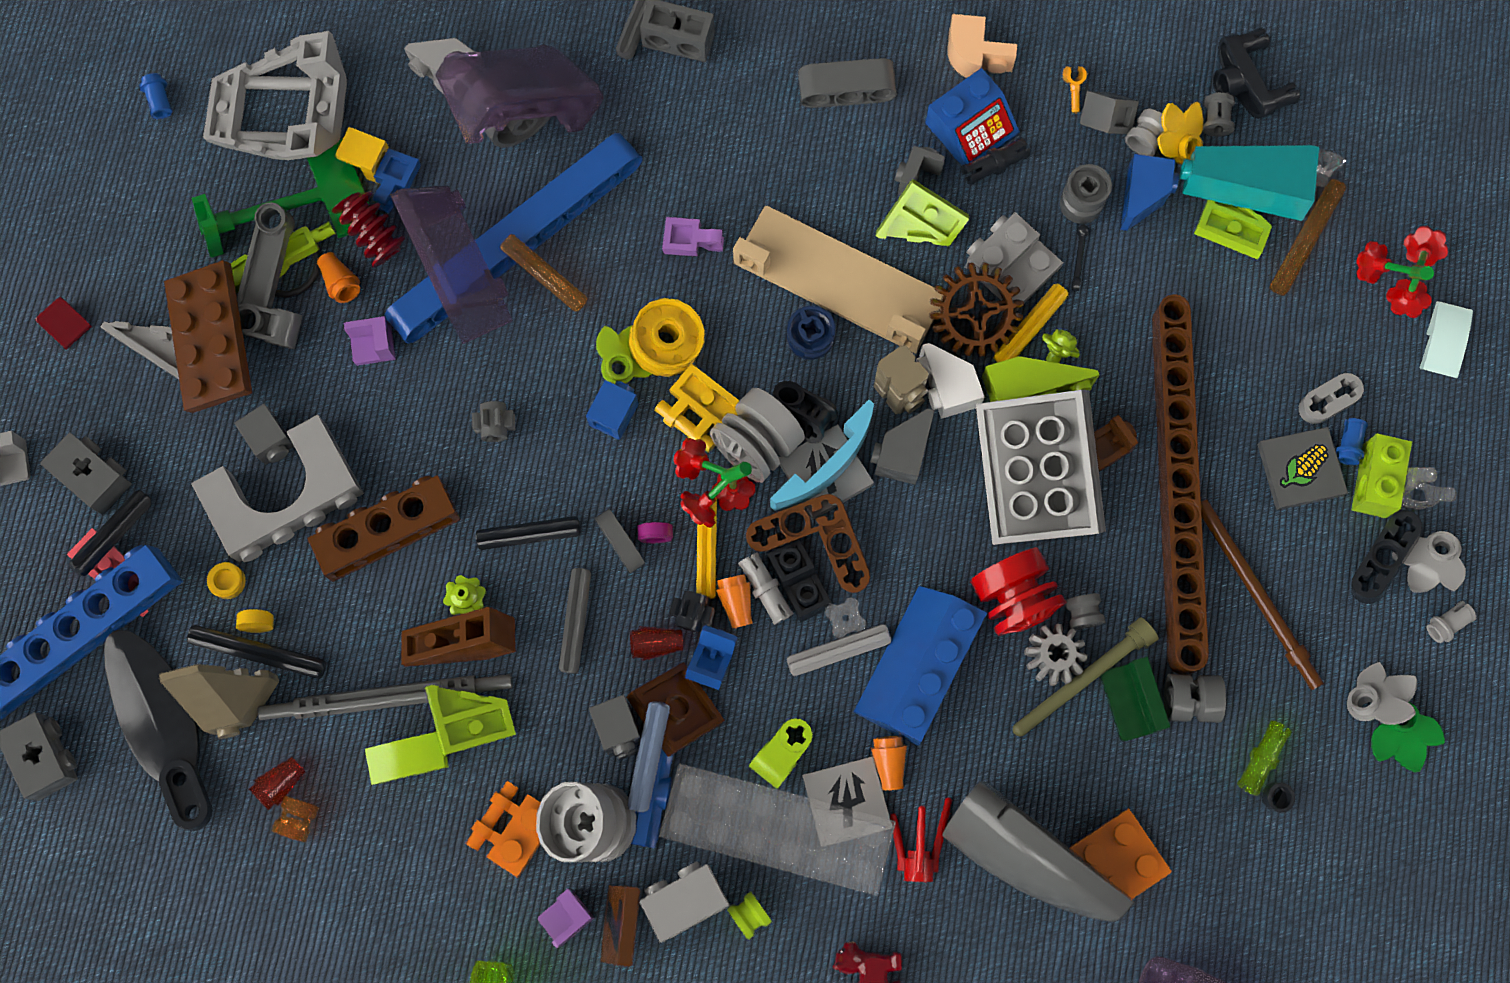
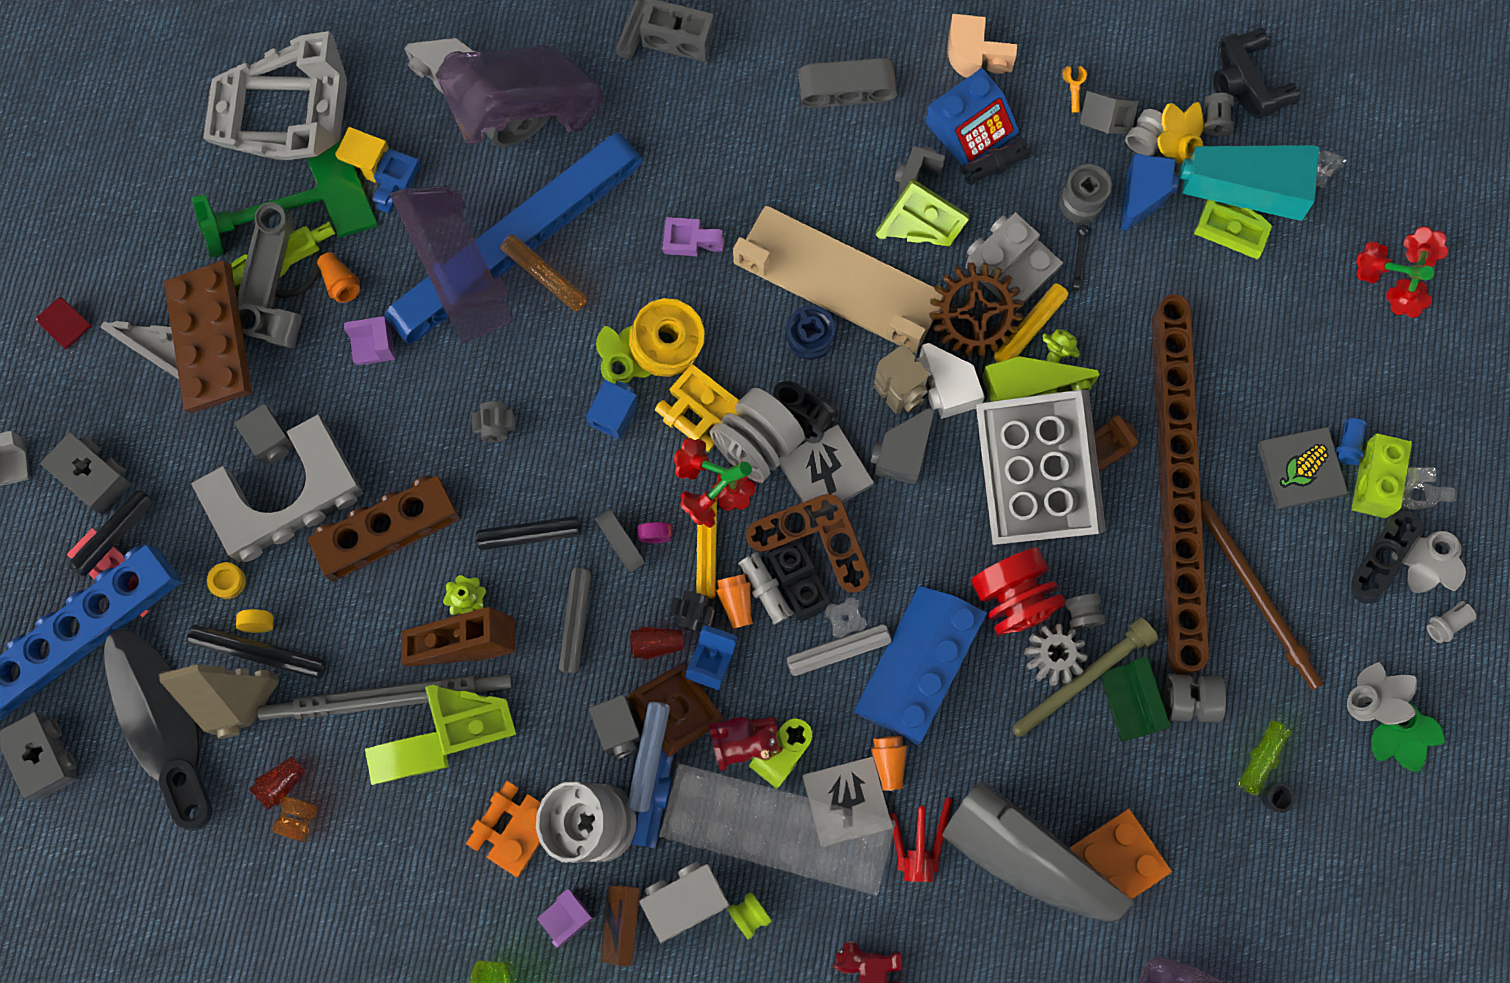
(154, 88): blue pin -> none
(369, 227): dark red piece -> none
(744, 739): none -> dark red animal
(797, 491): medium azure slope -> none
(1307, 237): clear orange axle -> none
(1327, 392): light grey beam -> none
(1447, 339): light aqua slope -> none

